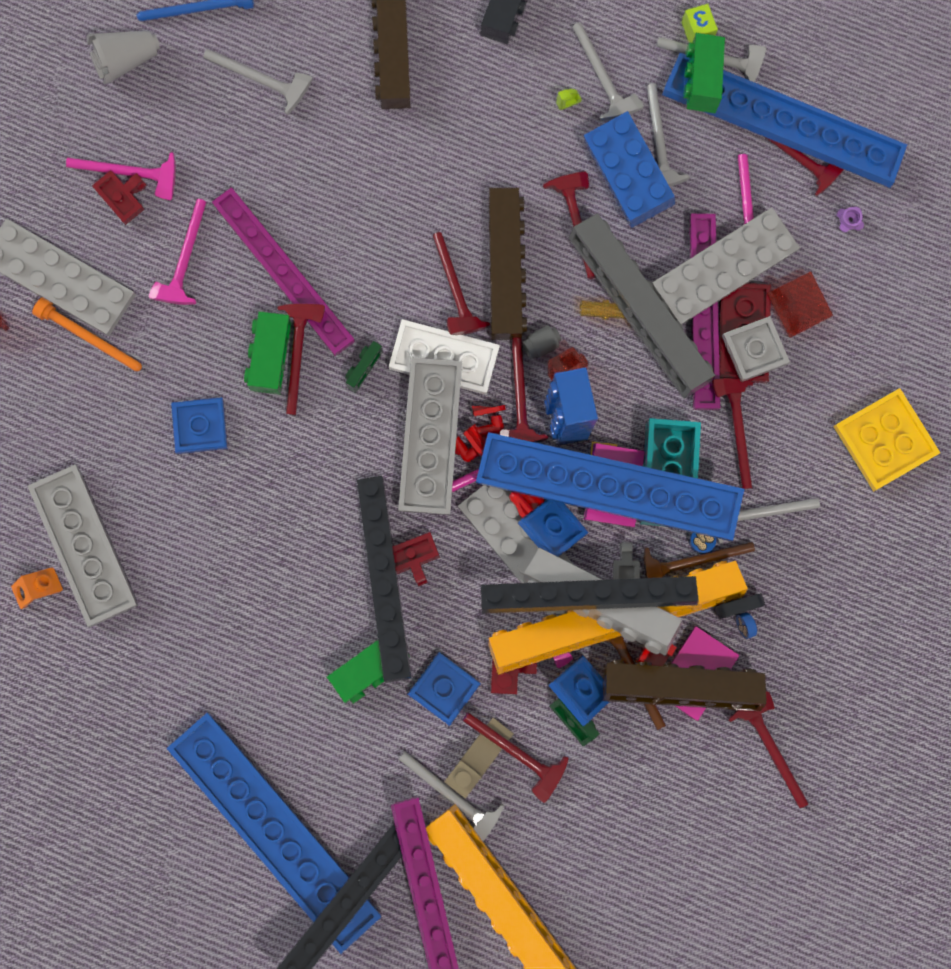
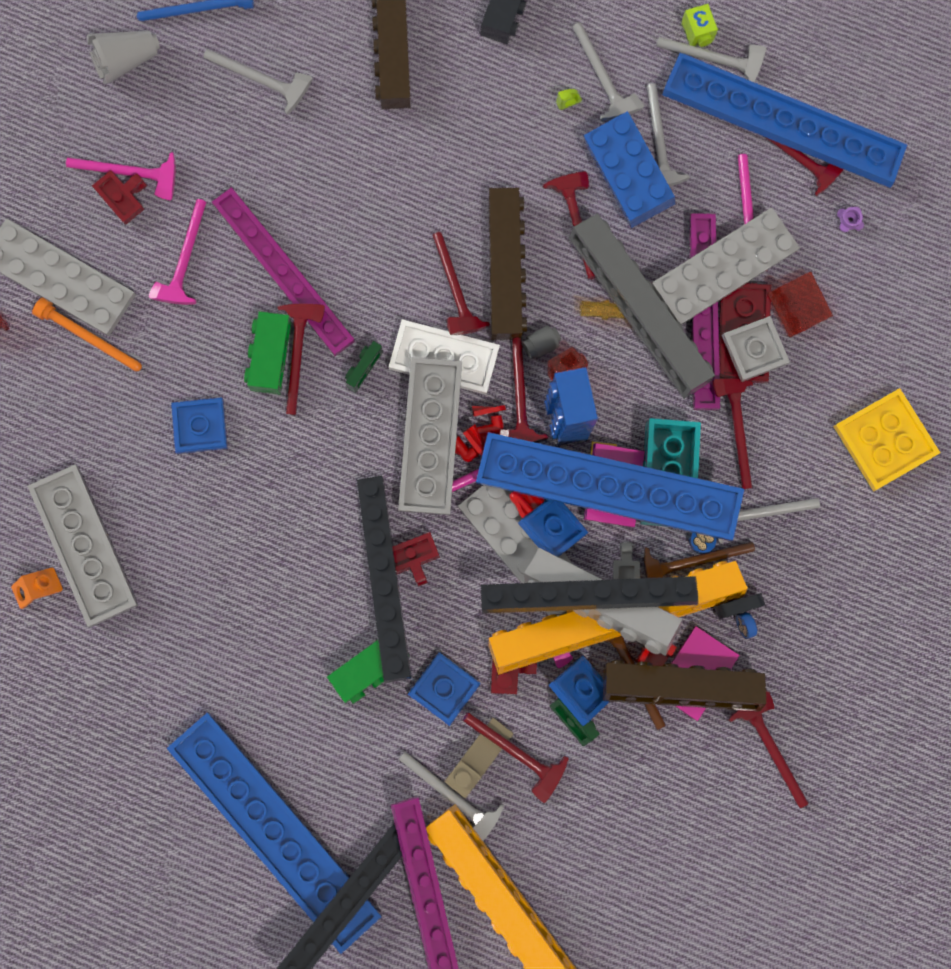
(704, 73): green brick -> none

